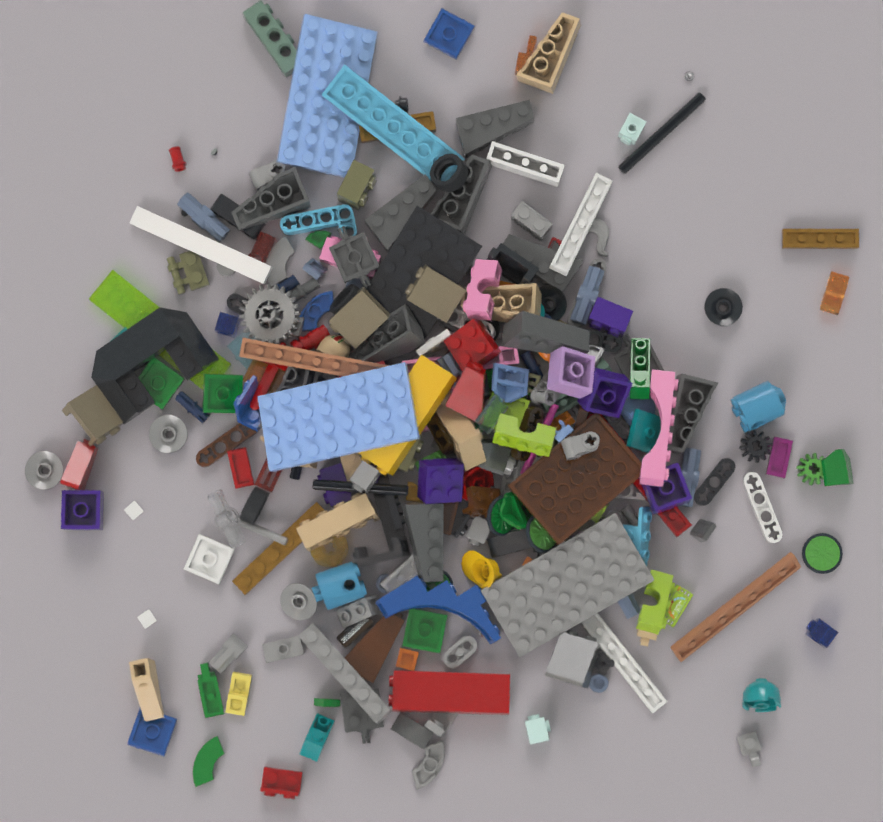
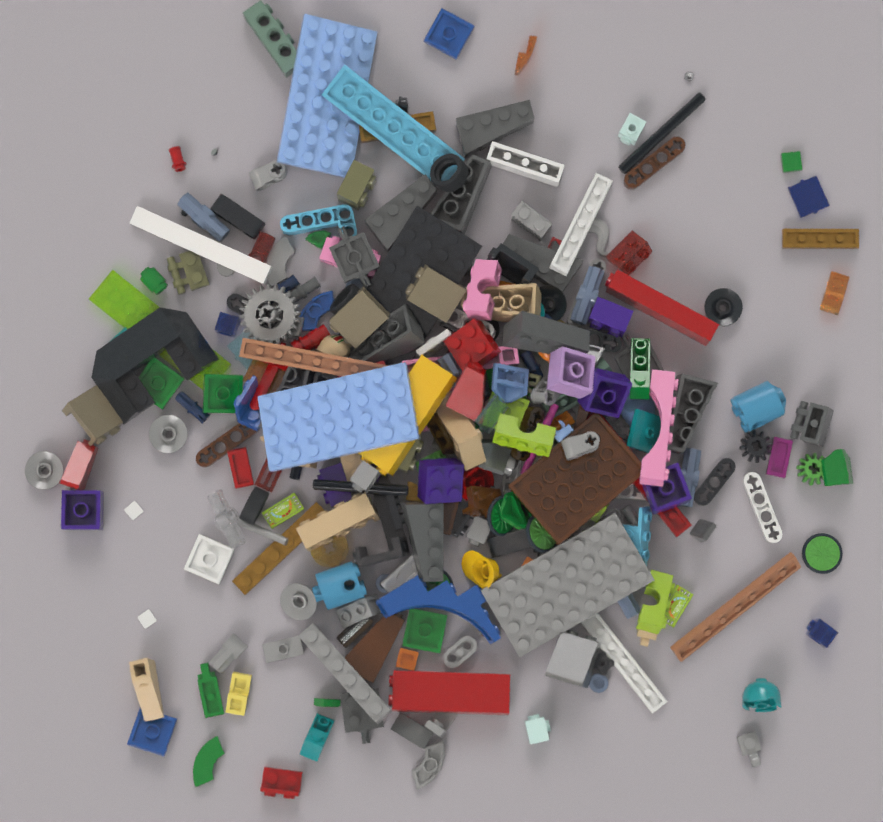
(153, 280): none -> green brick
(277, 199): dark grey wedge -> none
(283, 510): none -> lime tile
(315, 268): sand blue tile -> none
(548, 60): tan wedge -> none
(629, 253): none -> clear red bracket
(656, 165): none -> reddish brown beam
(661, 307): none -> red brick
(791, 161): none -> green tile
(808, 196): none -> clear blue piece
(816, 423): none -> dark grey brick

